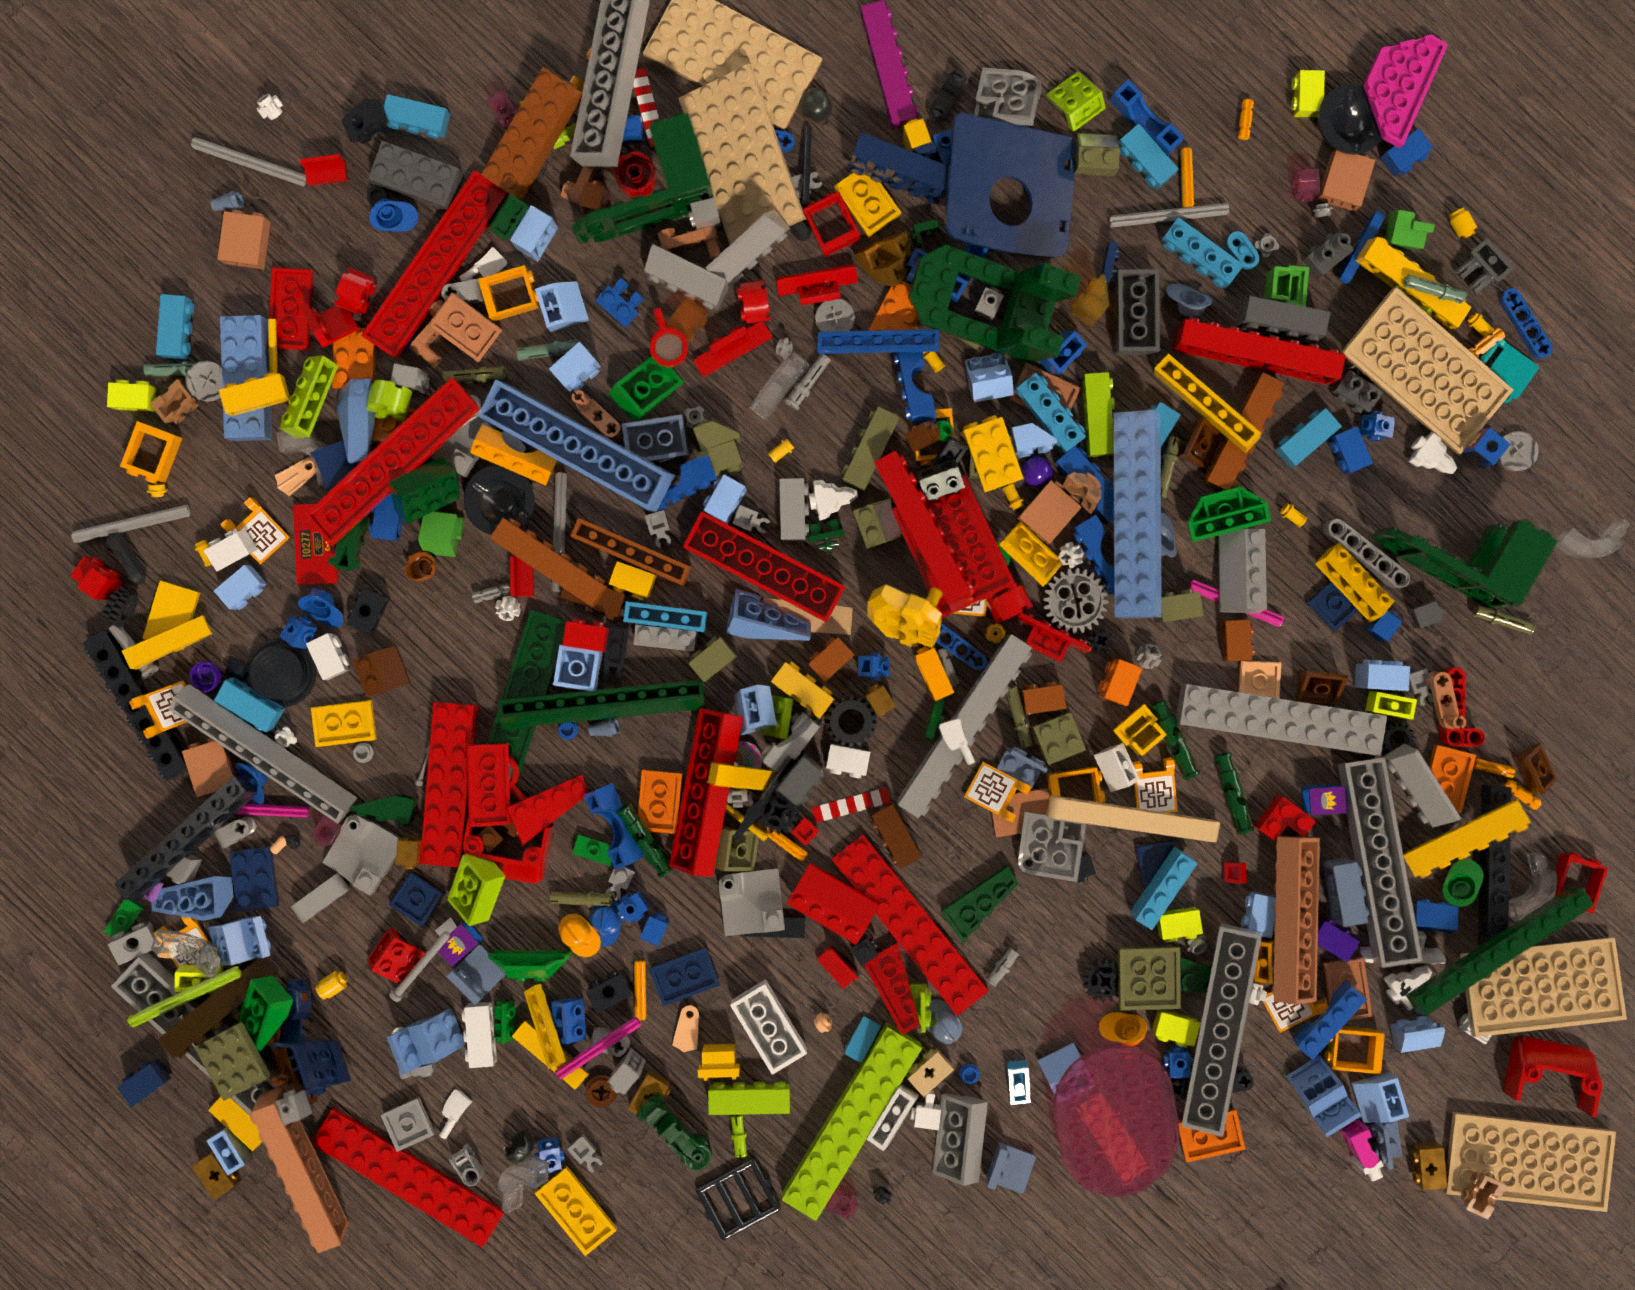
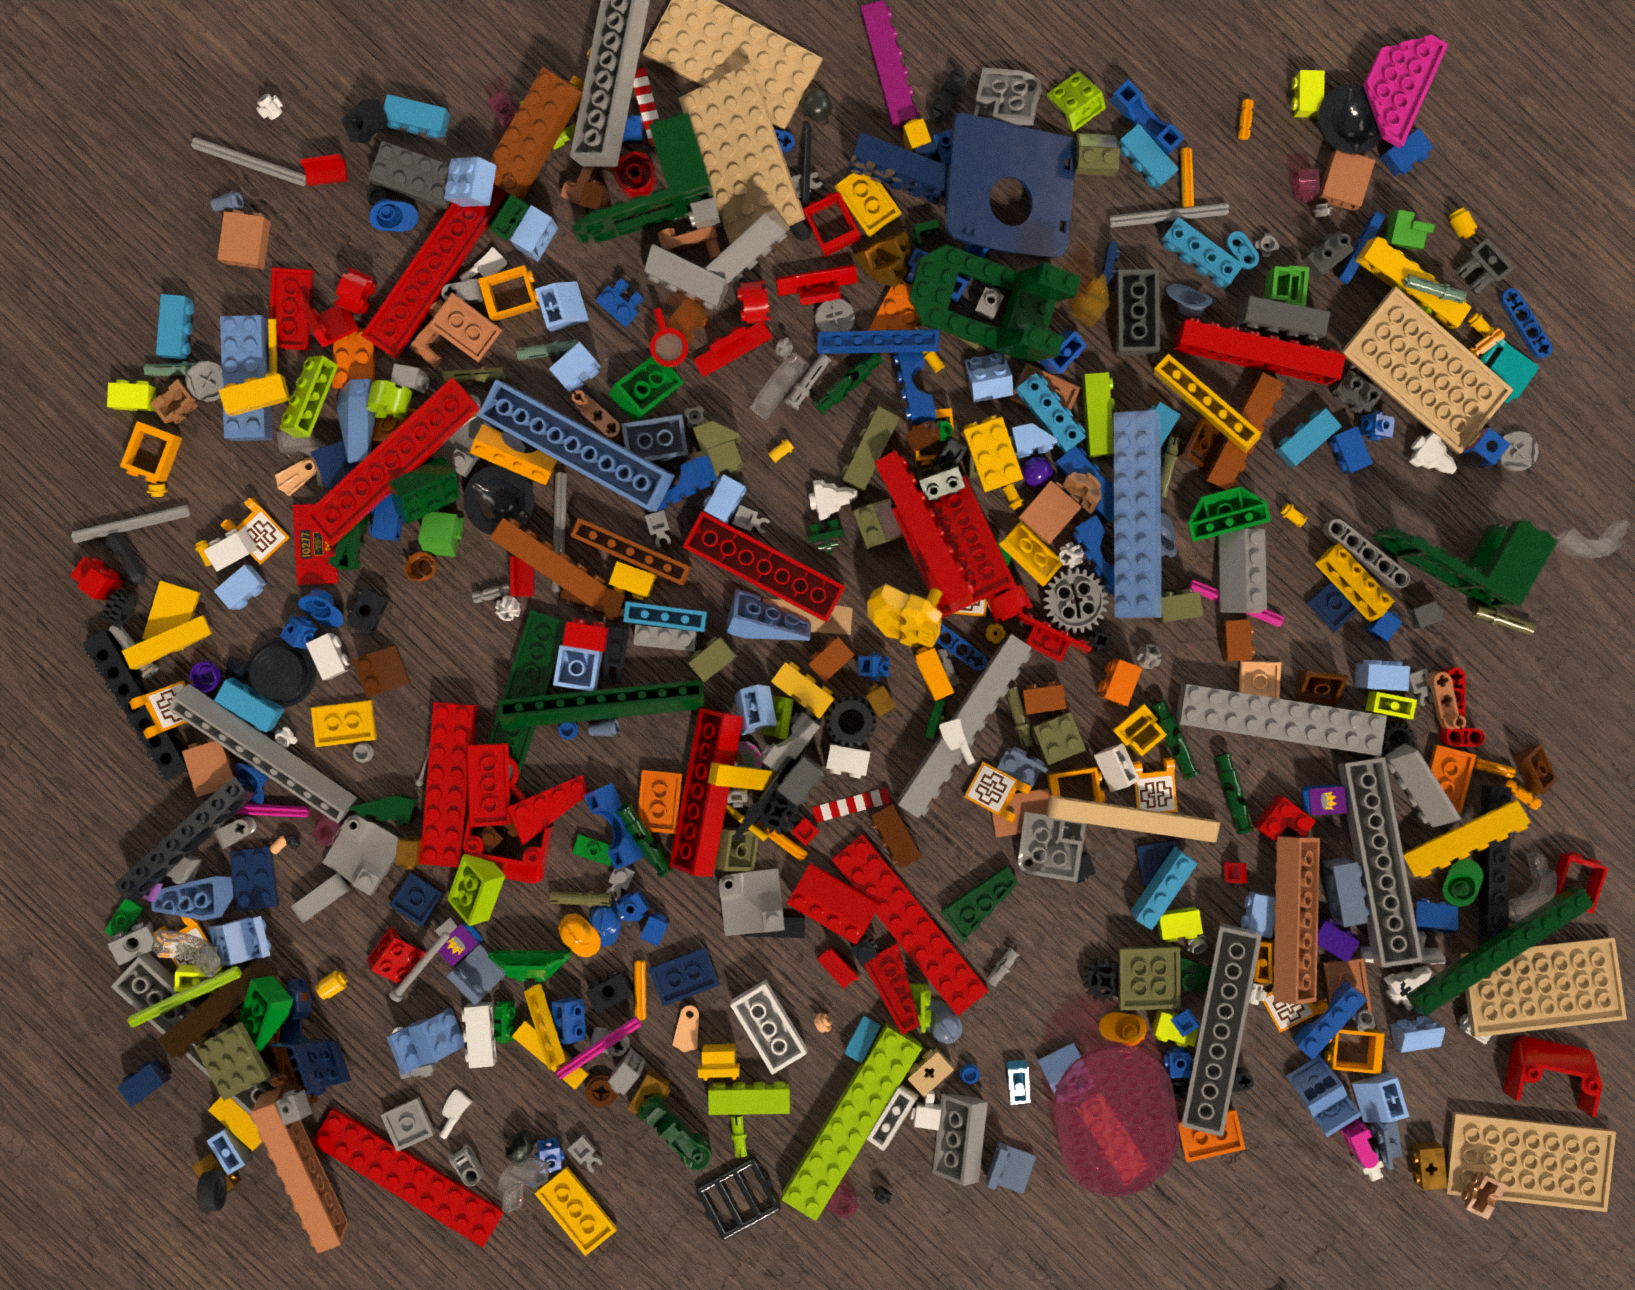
(211, 1191): none -> black tyre
(470, 181): none -> light blue brick
(793, 509): light grey brick -> none
(839, 390): none -> dark green piece
(1185, 1022): none -> blue plate
(1367, 1016): none -> light grey plate

